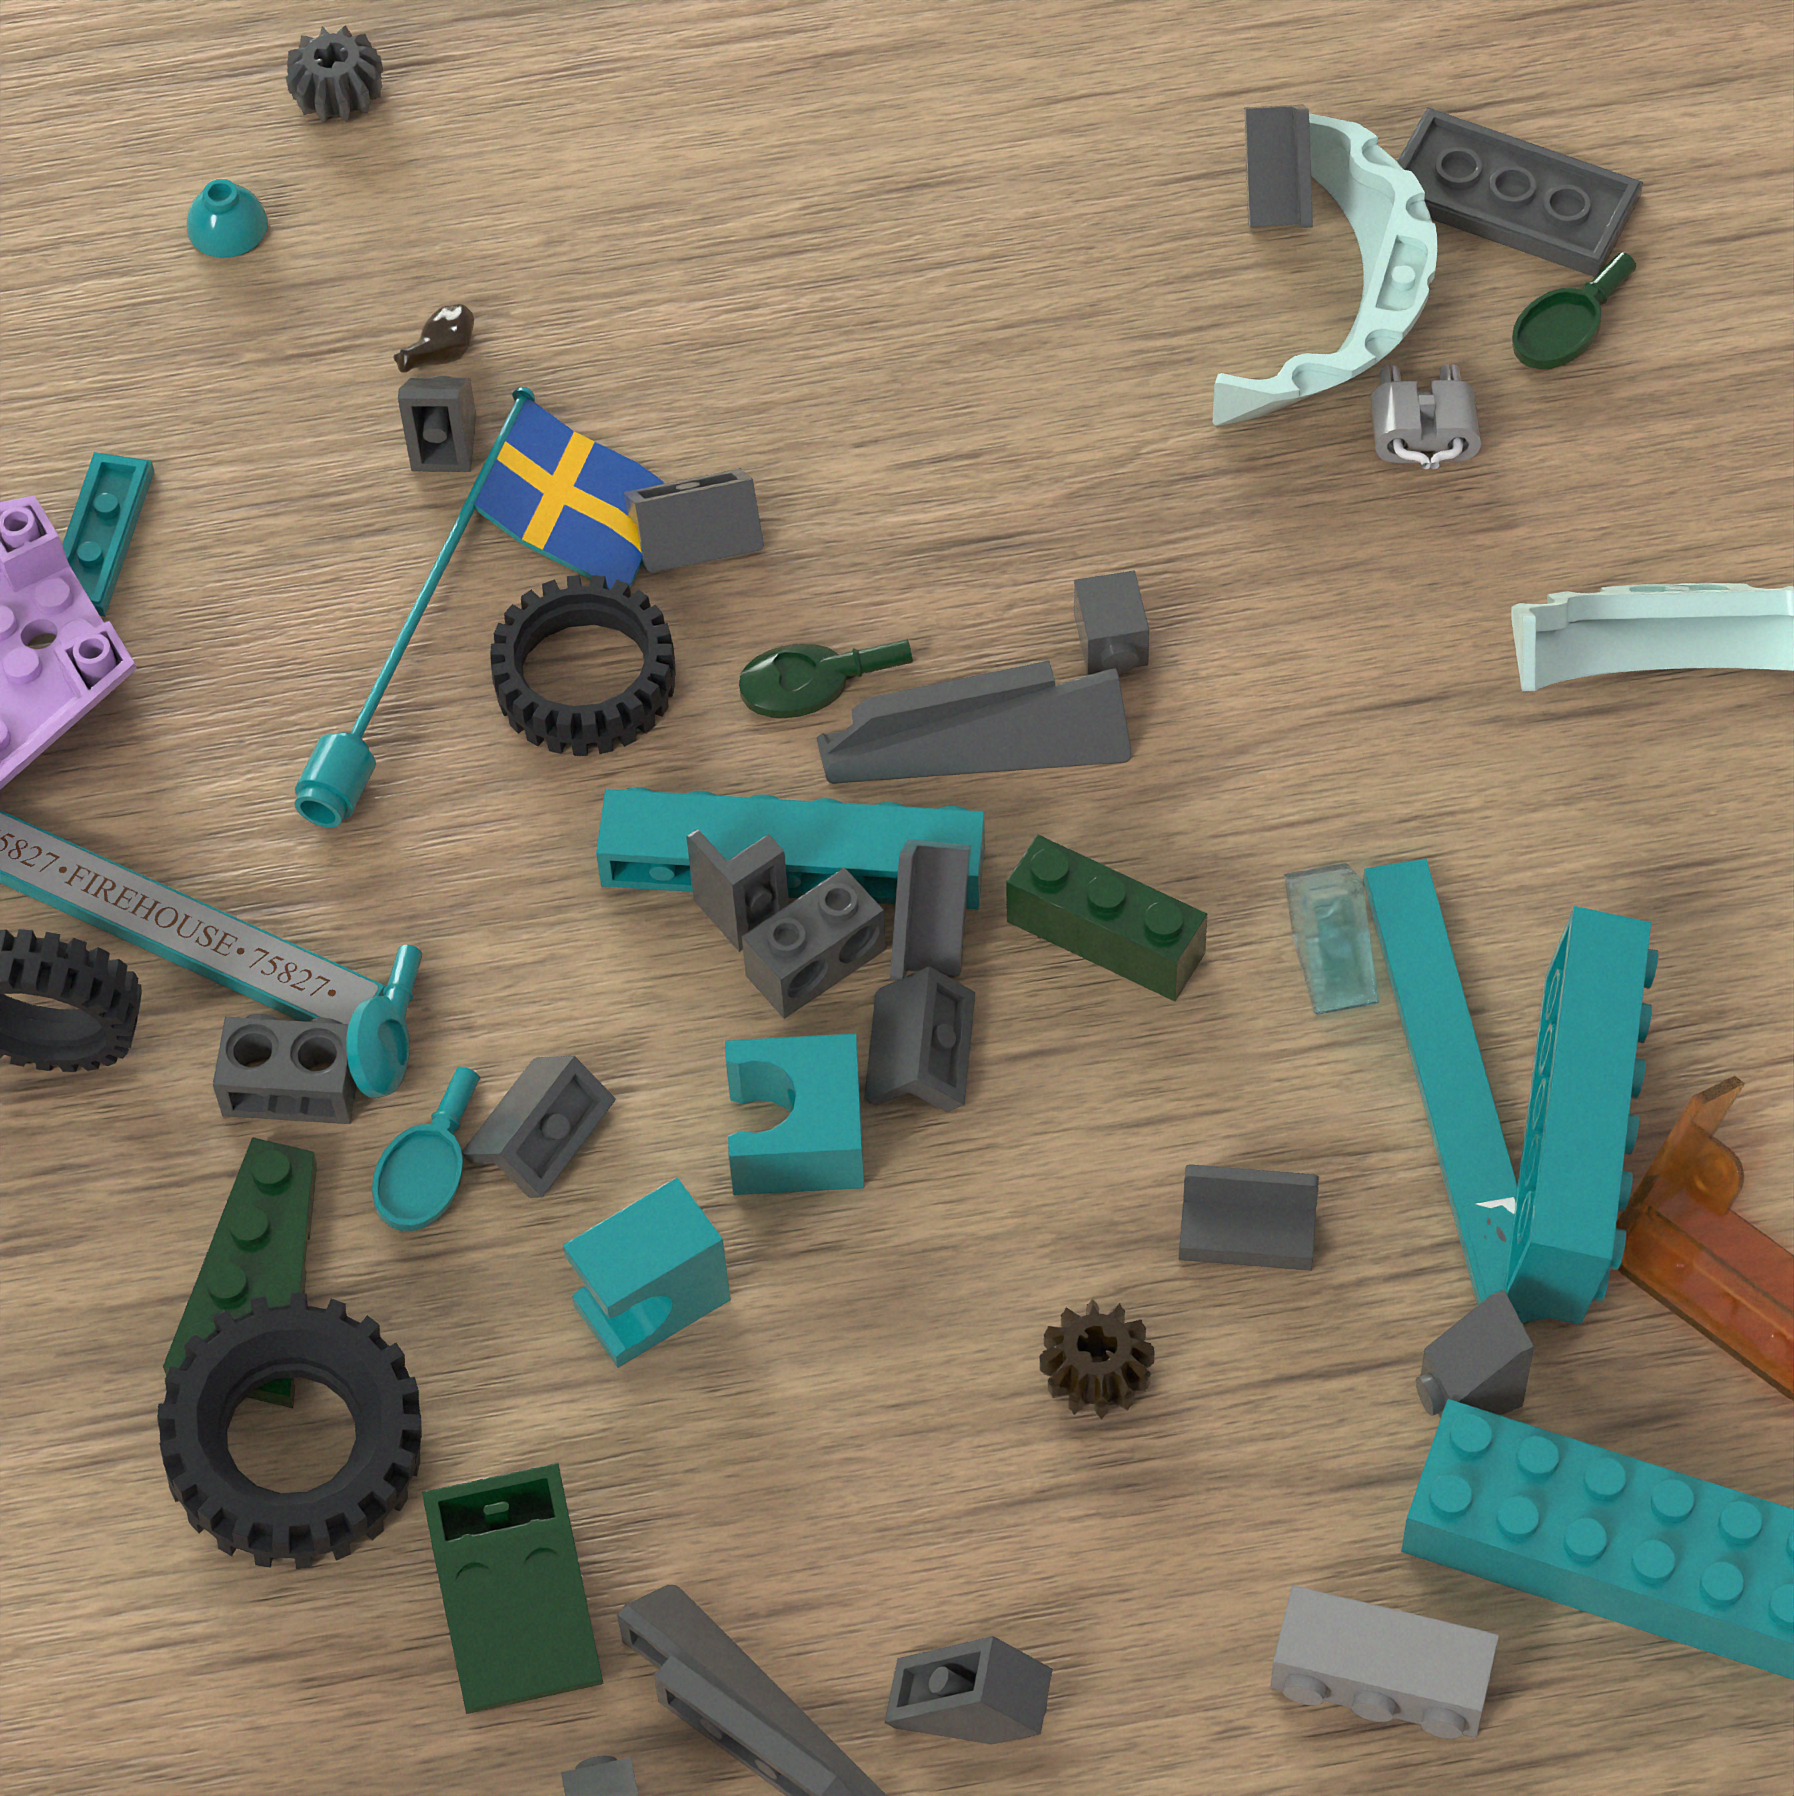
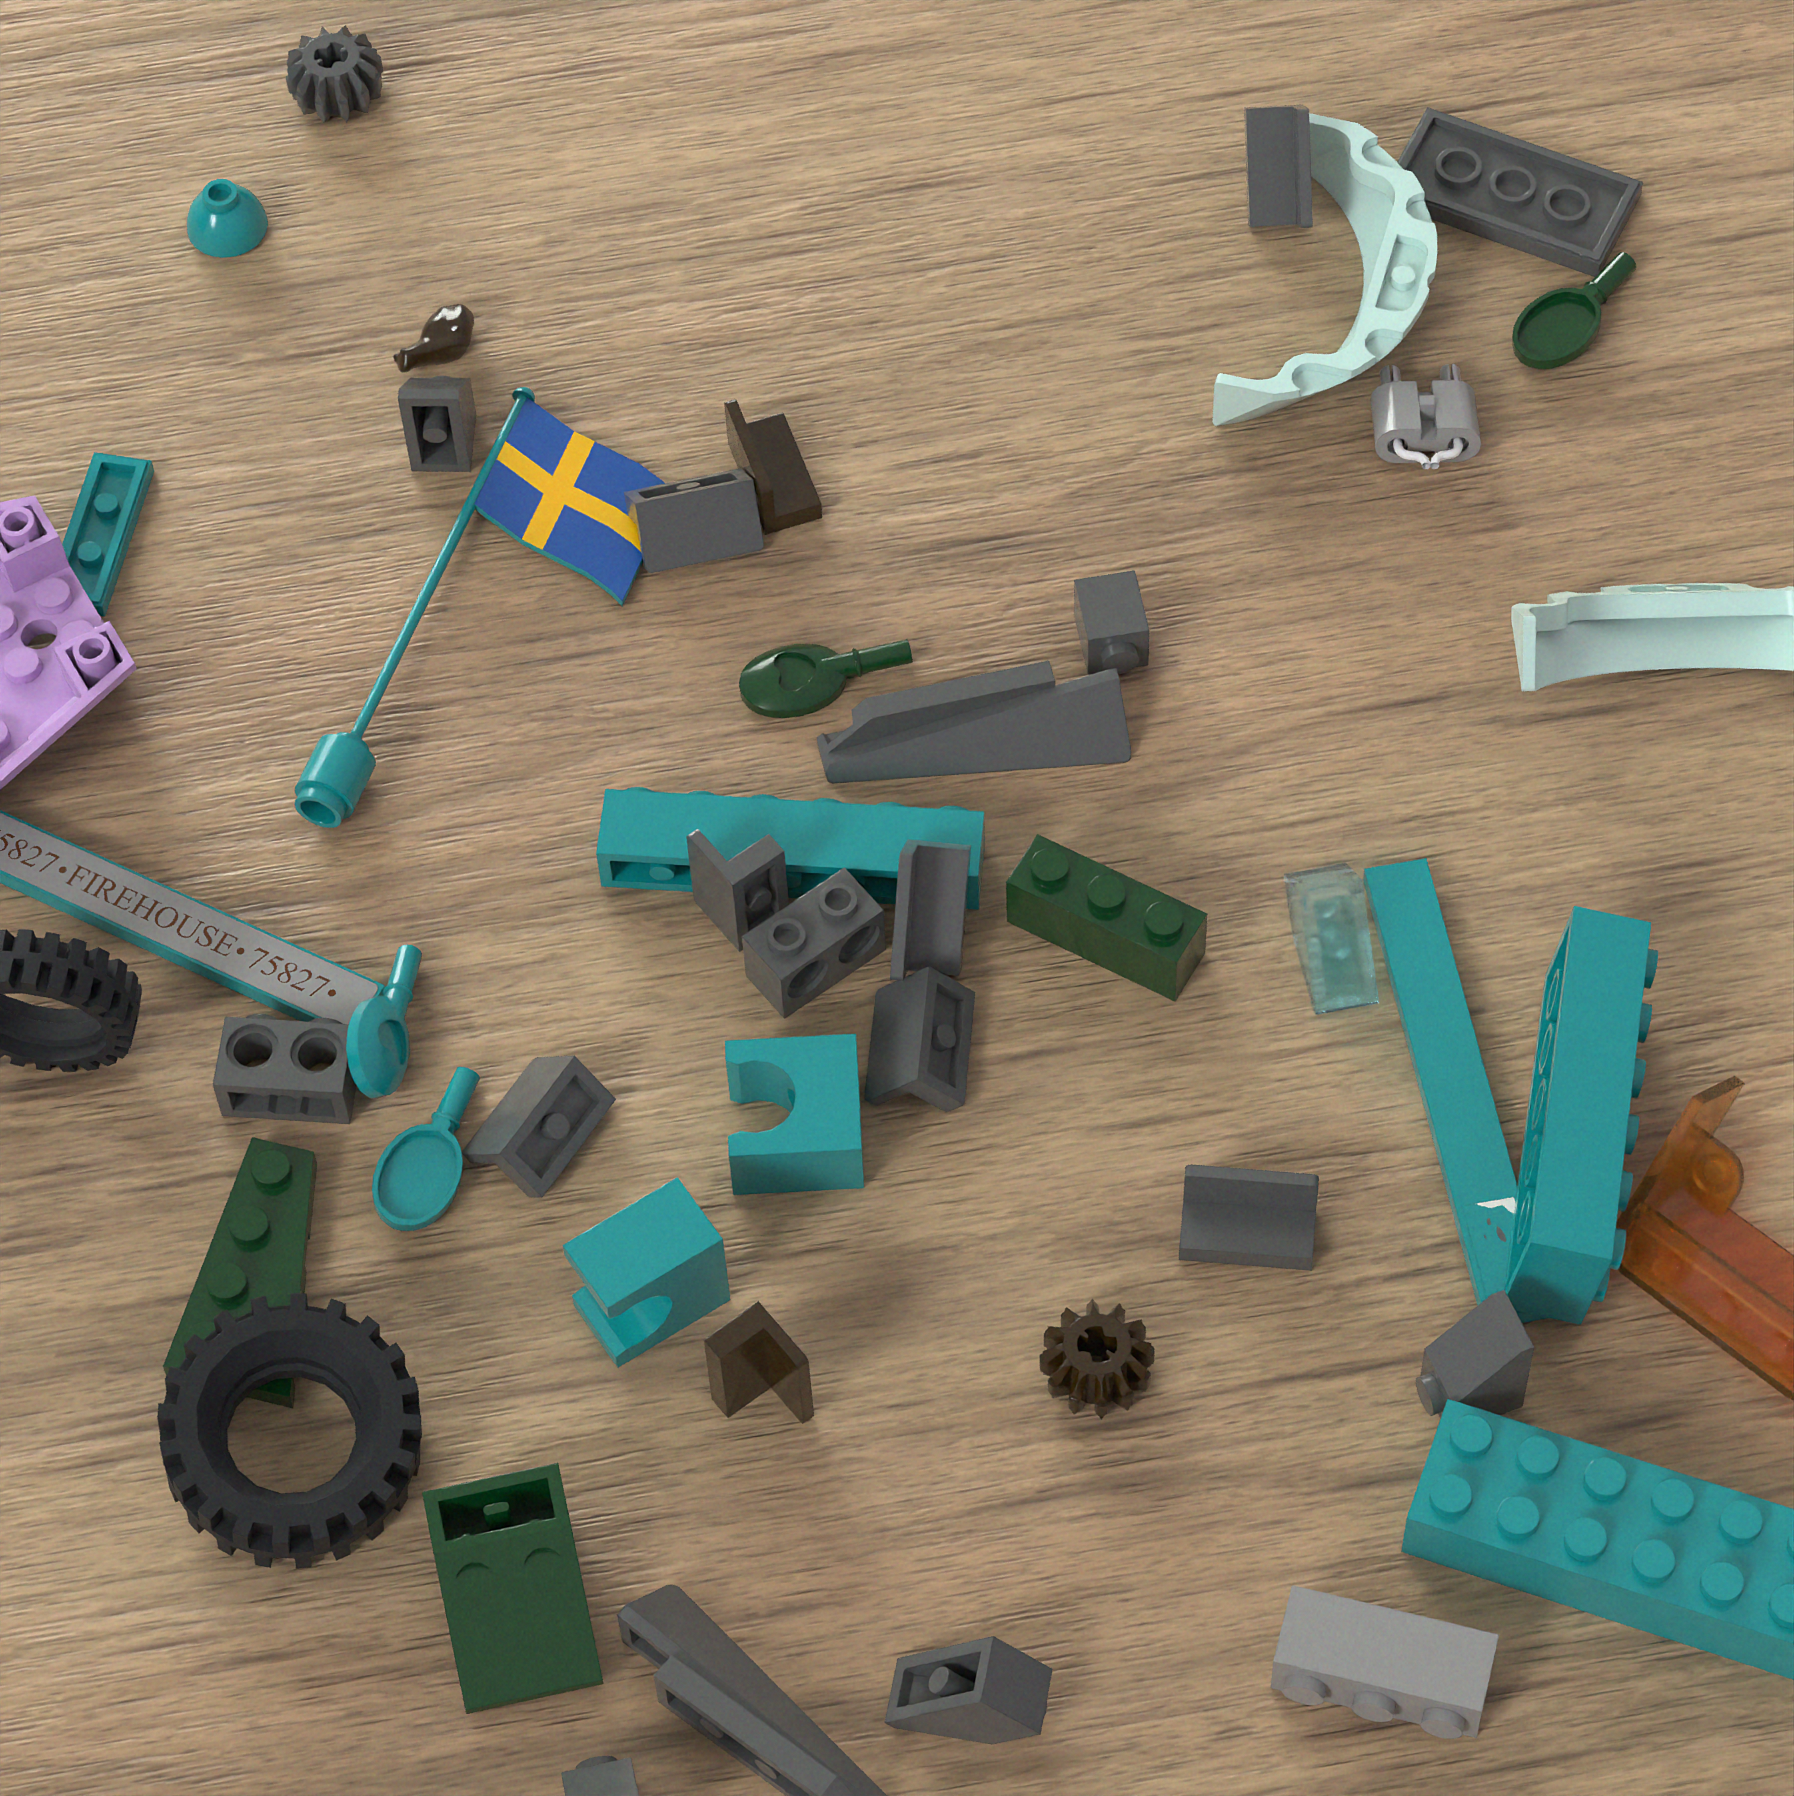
(573, 608): black tyre -> none
(753, 1357): none -> dark brown panel
(773, 461): none -> dark brown panel

